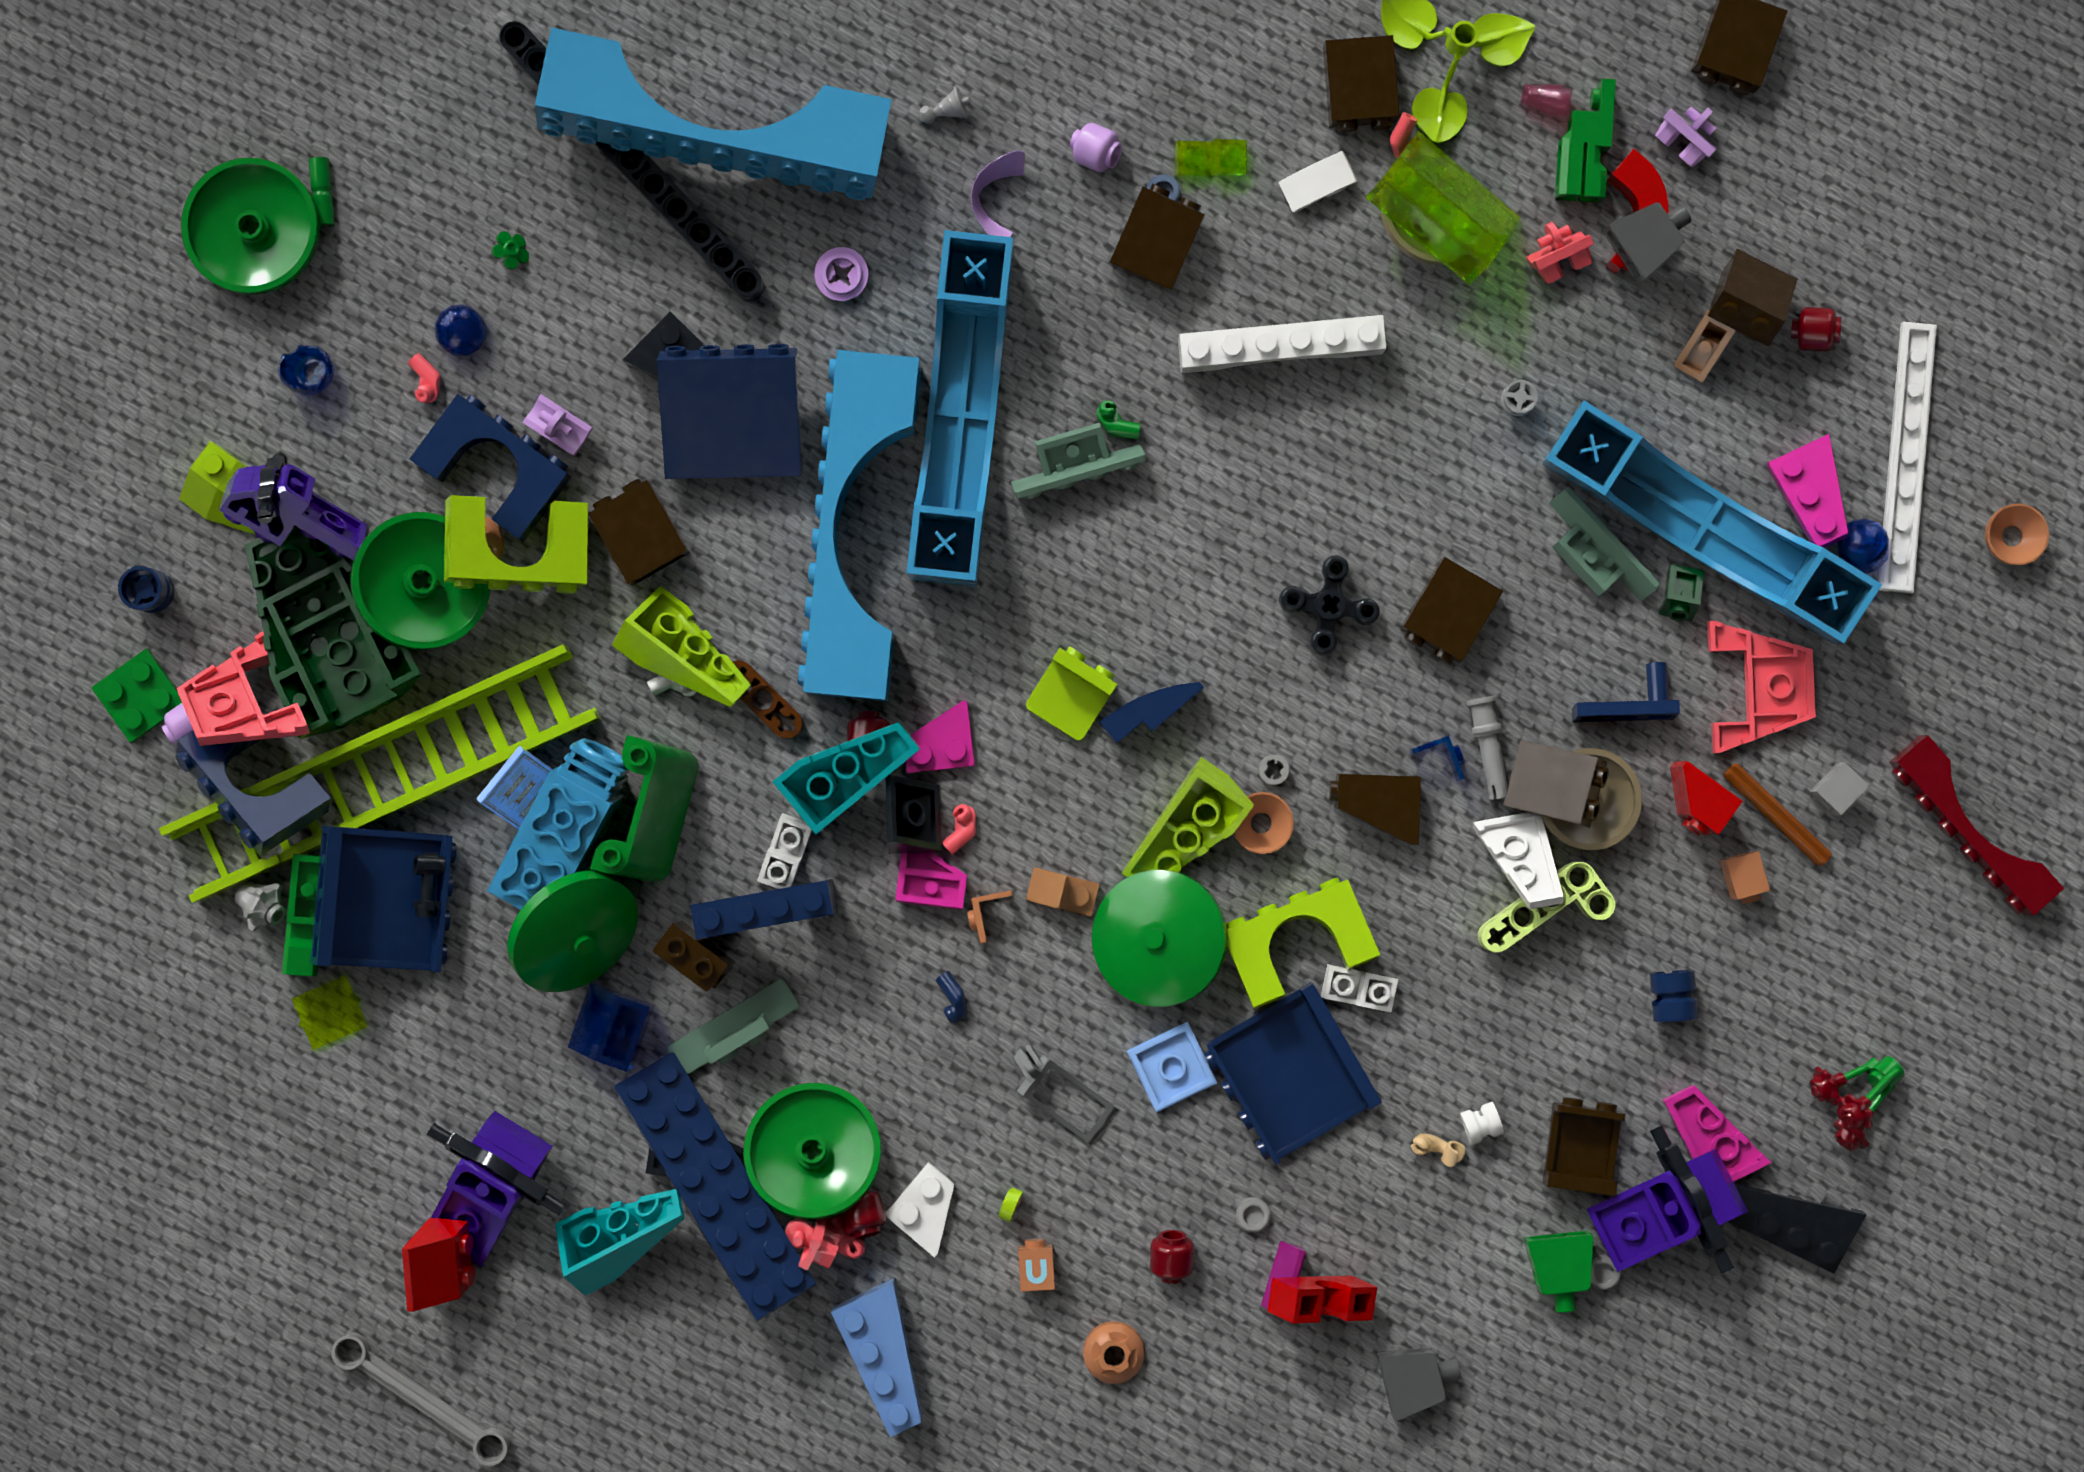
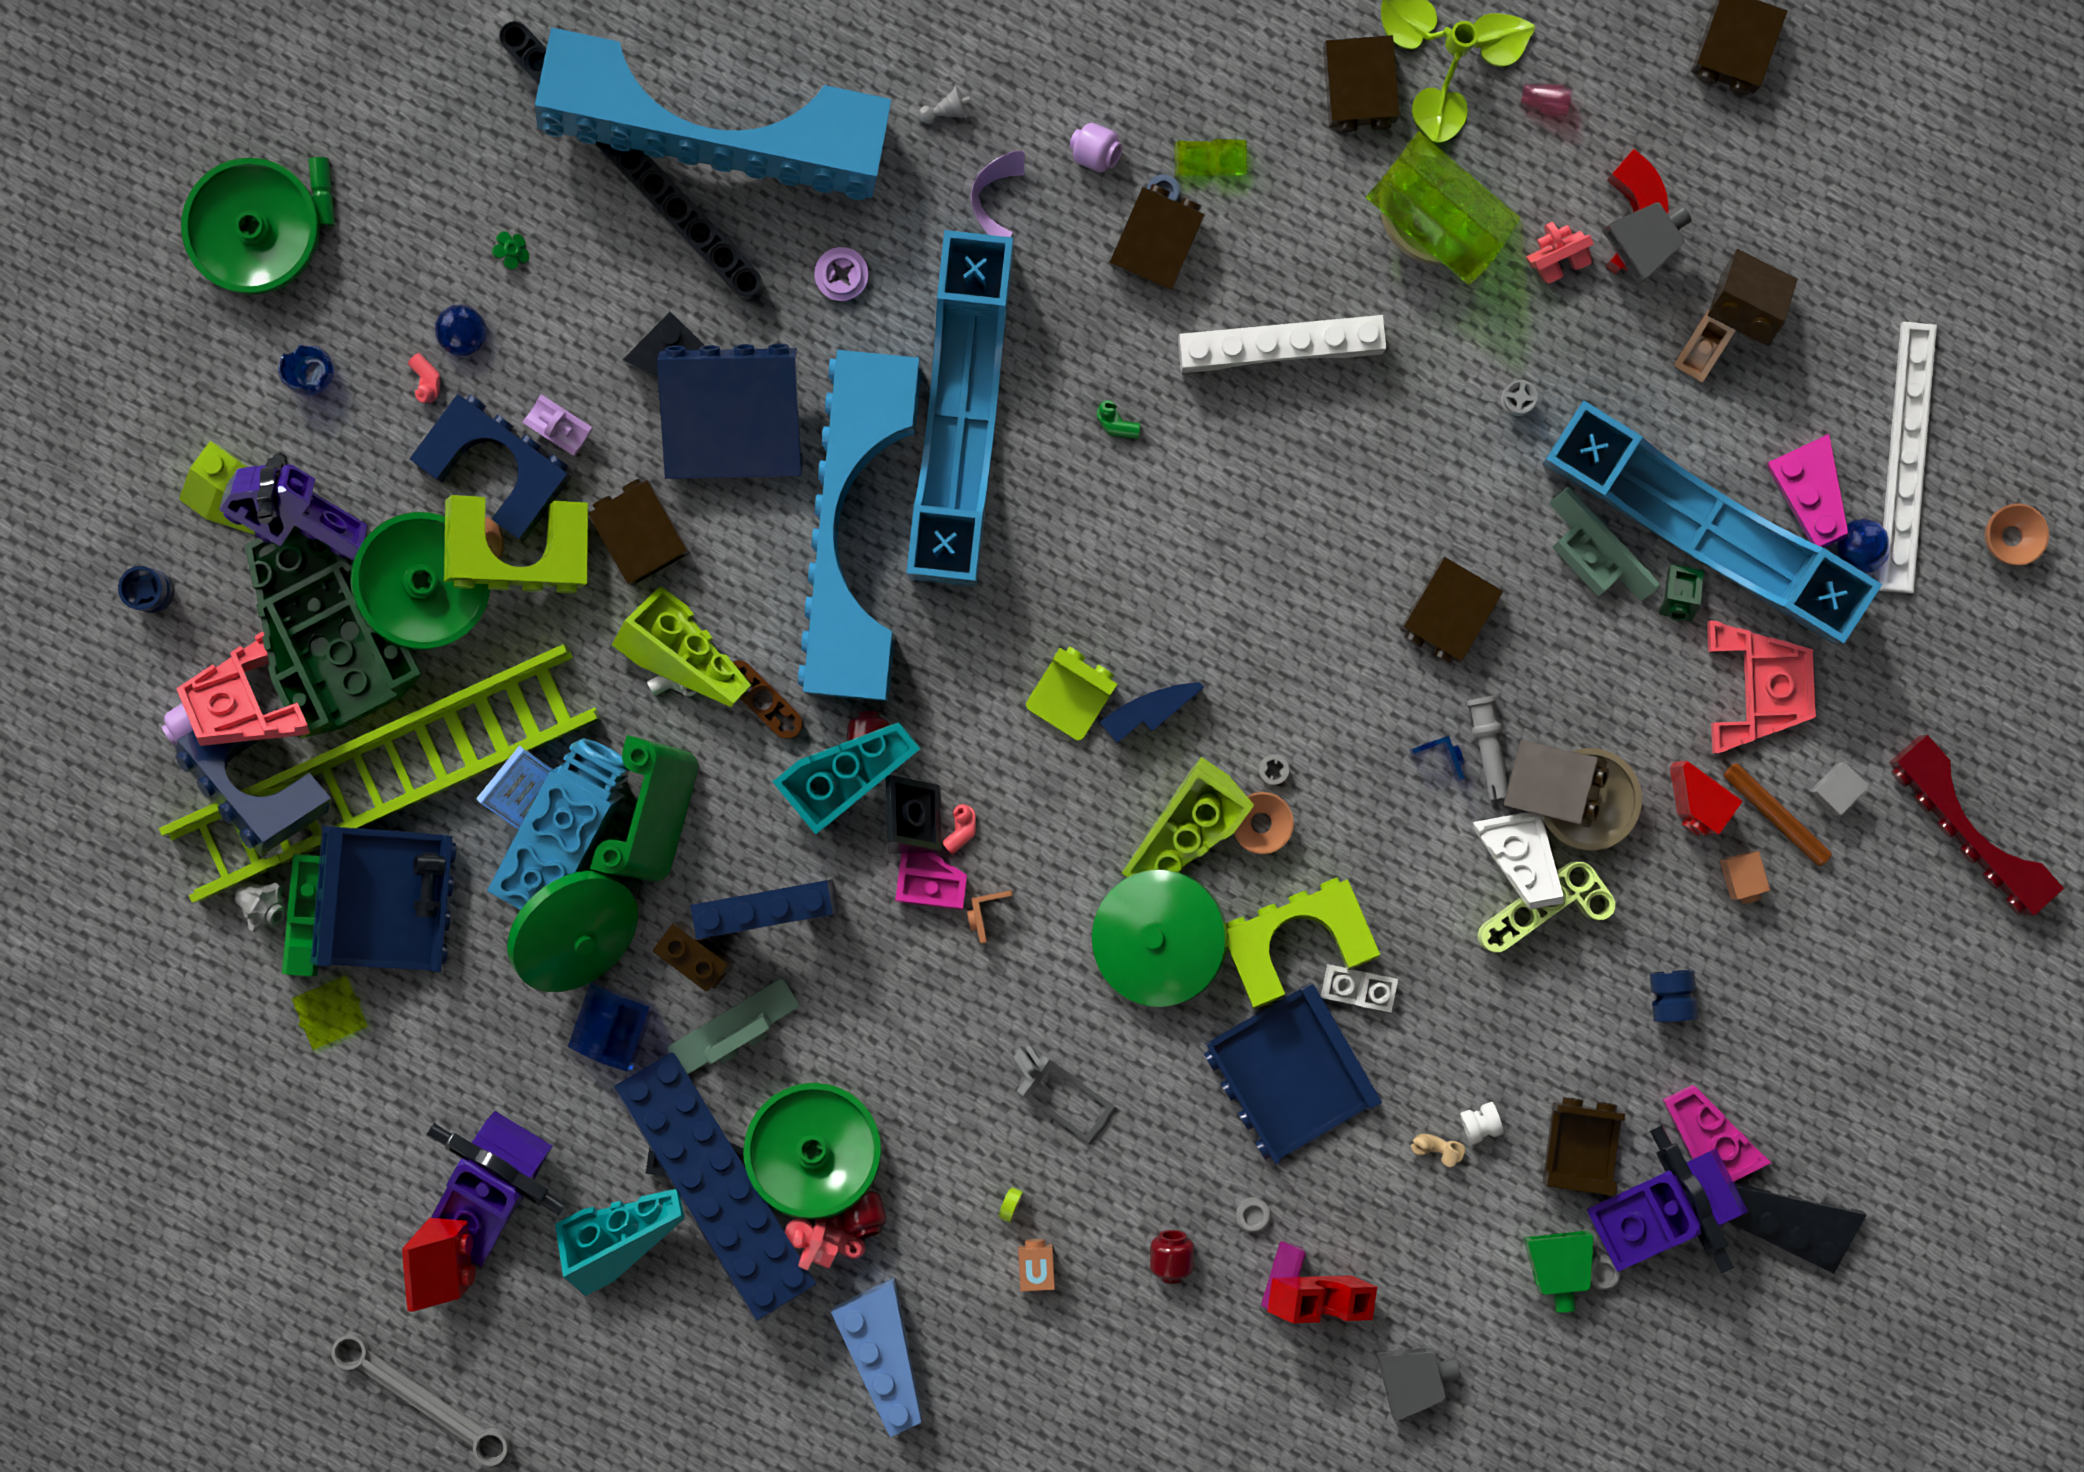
(138, 695): green plate -> none
(785, 852): white slope -> none
(924, 1208): white wing -> none
(943, 742): dark pink wing -> none
(956, 996): dark blue arm -> none
(1062, 891): medium nougat slope -> none
(1073, 458): sand green bracket -> none
(1108, 1335): nougat piece -> none
(1171, 1066): light blue tile -> none
(1314, 602): black gear -> none
(1318, 181): white slope -> none
(1381, 802): dark brown slope -> none
(1401, 133): coral arm -> none
(1580, 148): green plate -> none
(1656, 708): dark blue piece -> none
(1699, 145): lavender hips -> none
(1816, 329): dark red head -> none
(1856, 1113): dark red plant -> none

